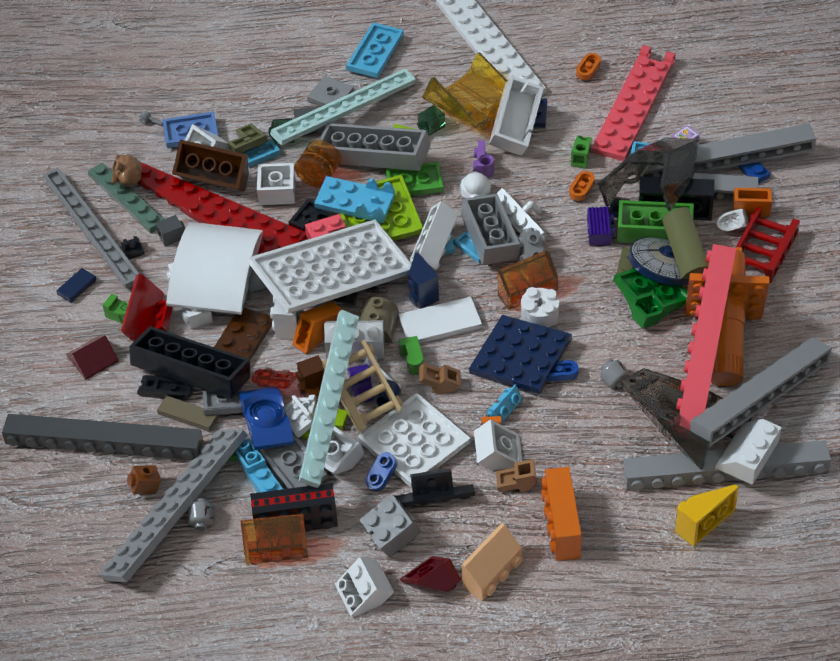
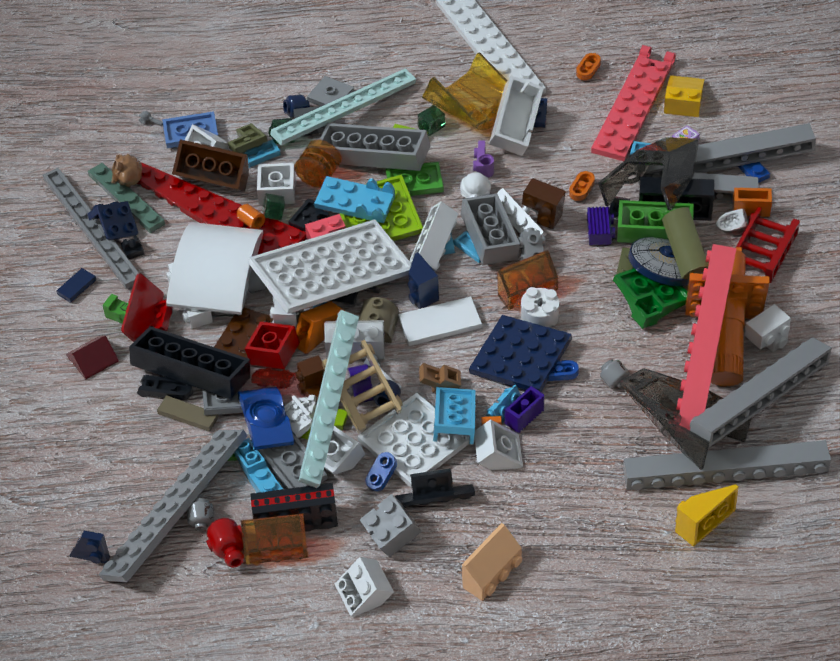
(91, 547): none -> dark blue wing
(102, 436): dark grey brick -> none
(115, 219): none -> dark blue bracket
(144, 479): dark orange brick -> none
(170, 230): dark grey brick -> none
(226, 541): none -> red piece
(250, 216): none -> orange brick
(272, 345): none -> red brick
(273, 206): none -> clear green brick
(294, 102): none -> dark blue head
(375, 50): medium azure plate -> none
(411, 348): bright green leg -> none
(434, 573): dark red slope -> none
(454, 412): none -> medium azure hinge
(520, 477): medium nougat brick -> none
(524, 409): none -> dark purple brick
(546, 200): none -> reddish brown brick
(561, 514): orange brick -> none
(581, 151): bright green leg -> none
(683, 96): none -> yellow slope
(750, 450): white slope -> none
(769, 329): none -> white brick

